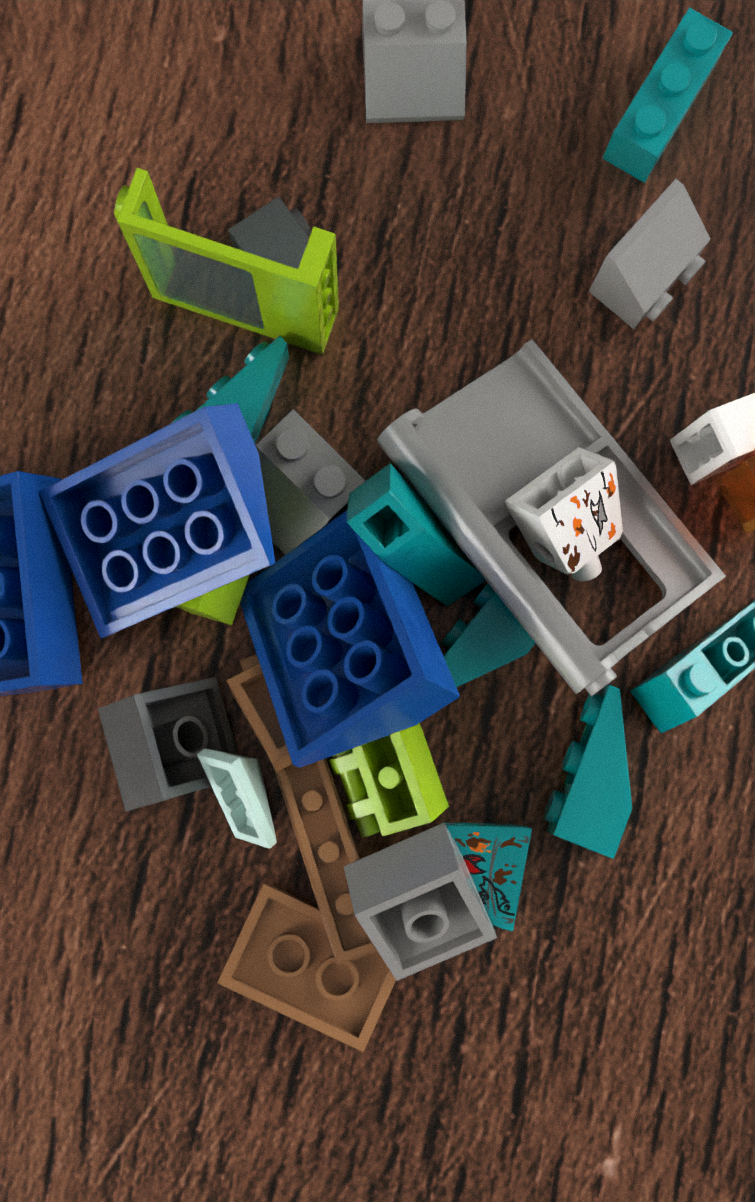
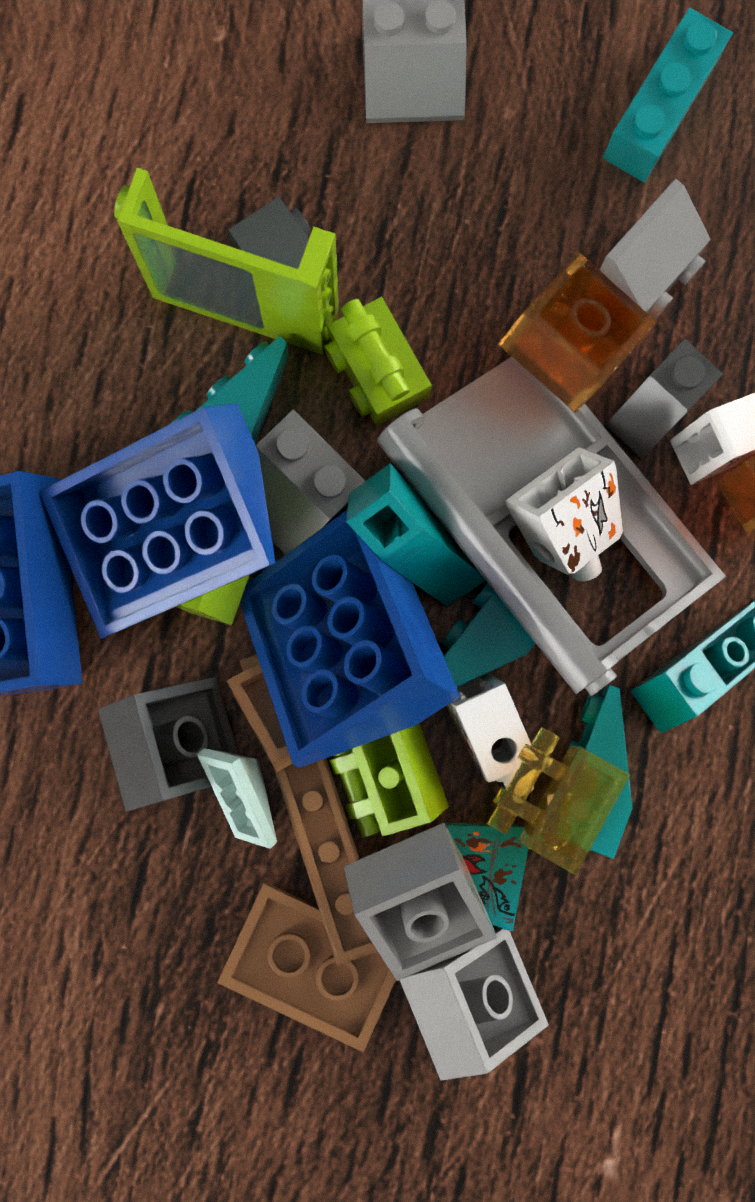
(376, 360): none -> lime brick
(475, 1008): none -> light grey slope
(483, 717): none -> white torso
(571, 807): none -> clear yellow brick
(577, 332): none -> clear orange brick
(663, 399): none -> dark grey slope

